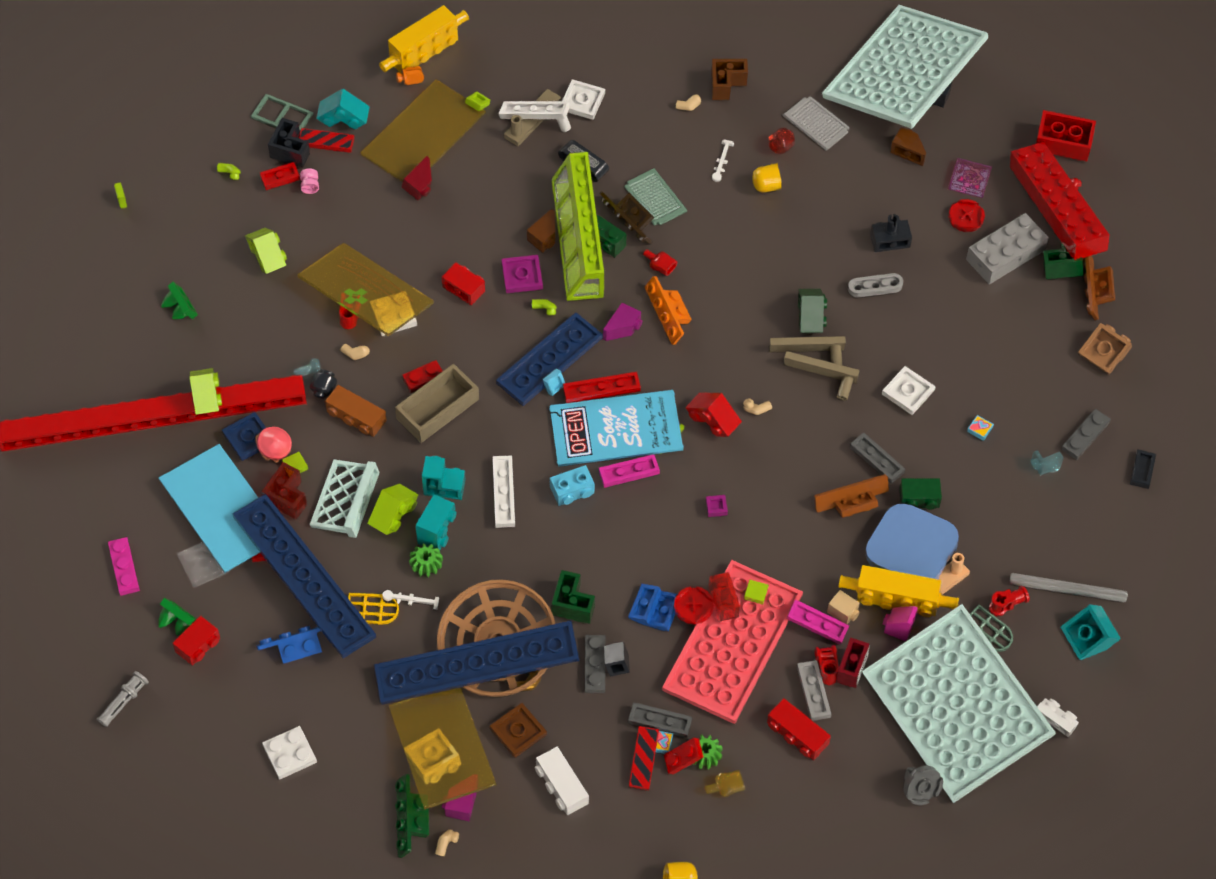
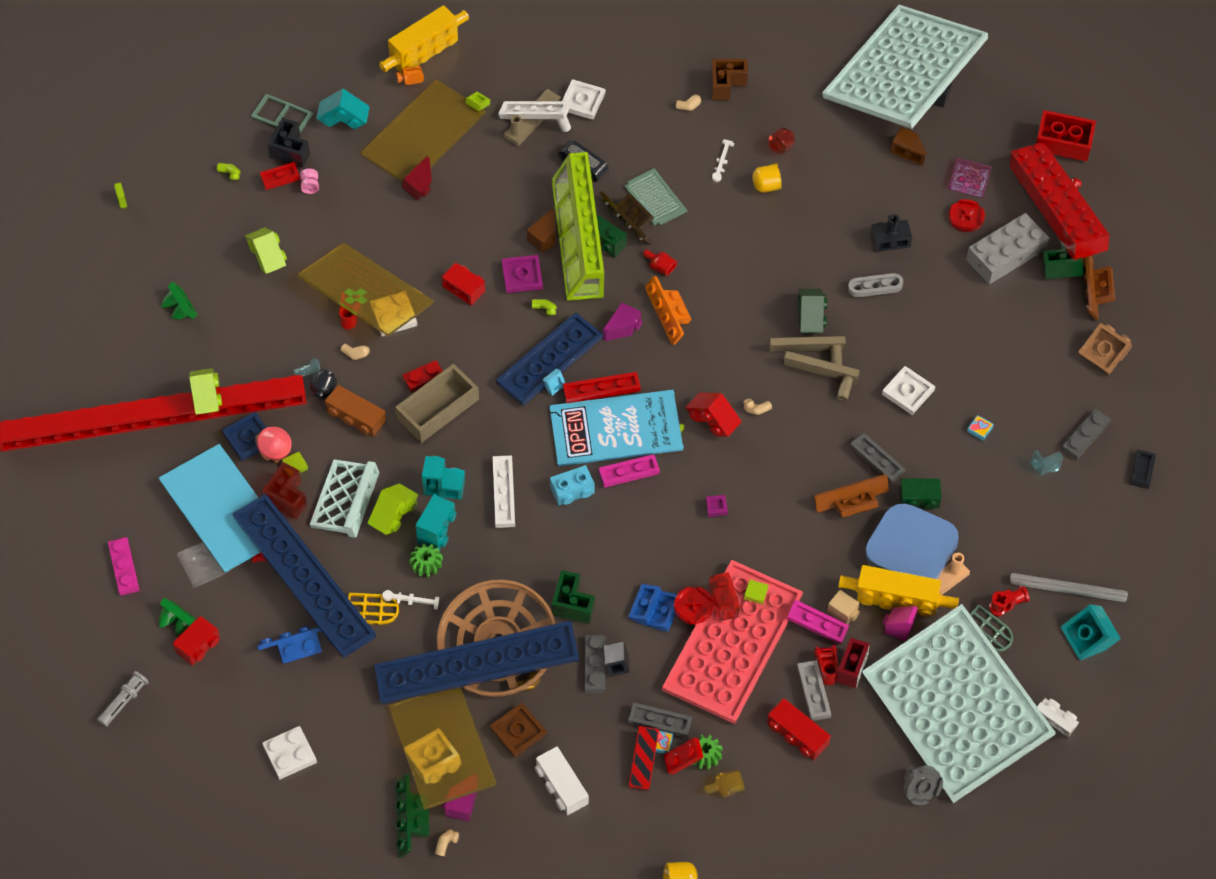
(328, 140): red tile -> none
(816, 122): light grey window -> none

